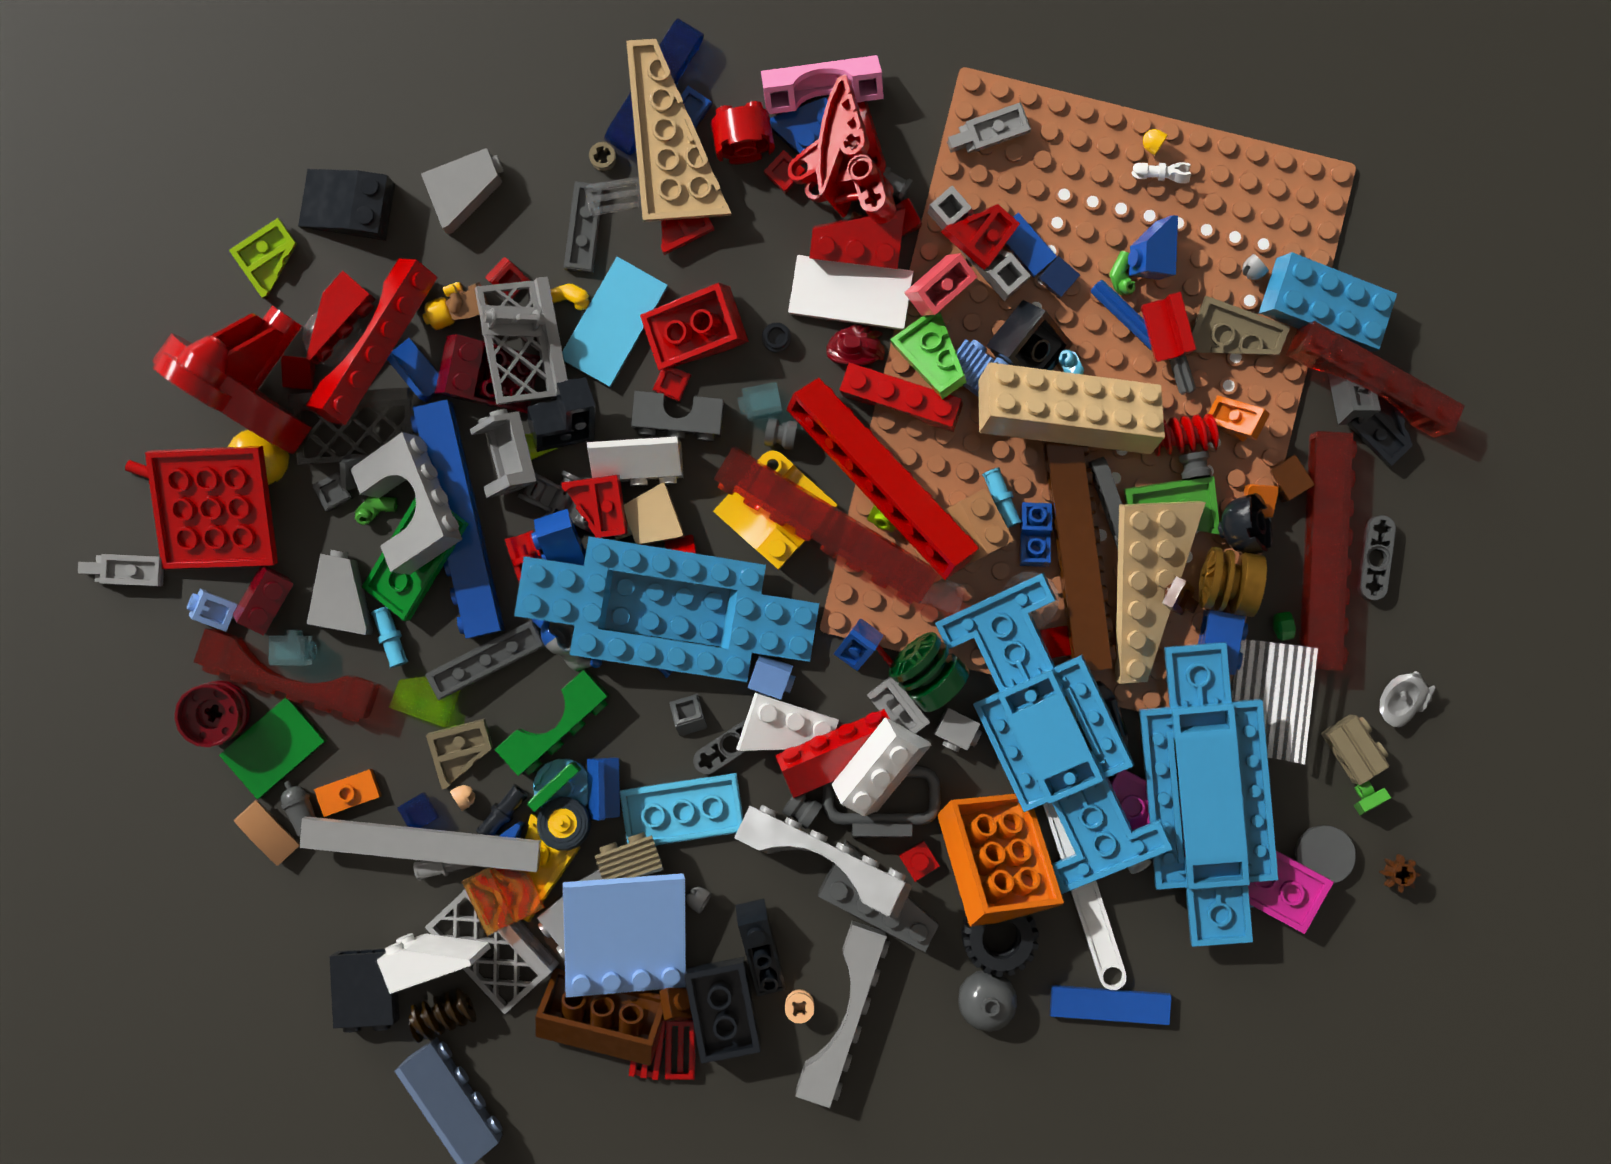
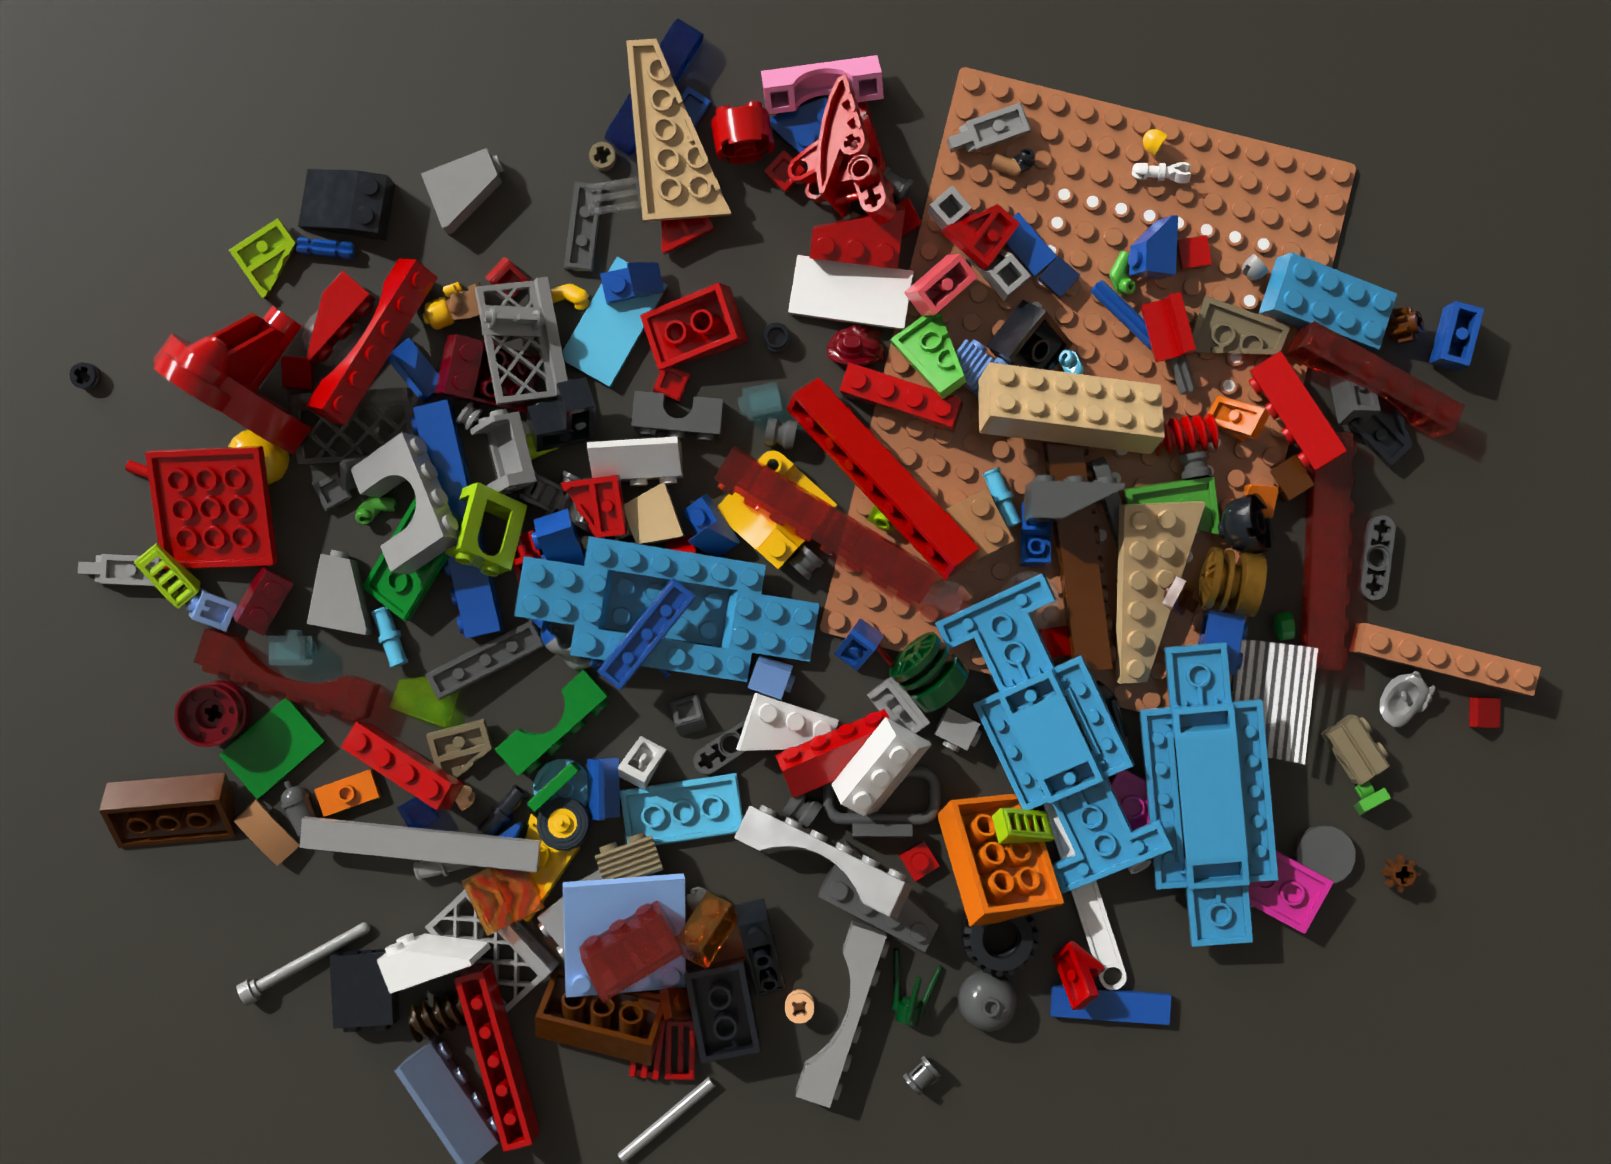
(92, 371): none -> black bush
(169, 591): none -> lime slope
(169, 810): none -> reddish brown slope
(251, 990): none -> light grey piece
(325, 248): none -> blue axle
(402, 766): none -> red brick
(467, 551): none -> lime panel
(469, 415): none -> light grey bush
(497, 1056): none -> red brick
(630, 950): none -> clear red slope
(632, 282): none -> blue slope
(641, 762): none -> white slope
(646, 634): none -> blue tile
(666, 1120): none -> light grey bar
(707, 929): none -> clear orange brick
(712, 530): none -> blue slope
(805, 562): none -> dark grey wheel
(910, 1007): none -> dark green plant
(922, 1075): none -> dark grey bush
(1007, 835): none -> lime slope
(1015, 165): none -> arm
(1053, 500): none -> dark grey slope
(1077, 974): none -> red slope
(1193, 252): none -> red tile
(1297, 412): none -> red brick
(1405, 325): none -> reddish brown gear
(1445, 659): none -> nougat arch
(1456, 336): none -> blue brick
(1484, 712): none -> red slope

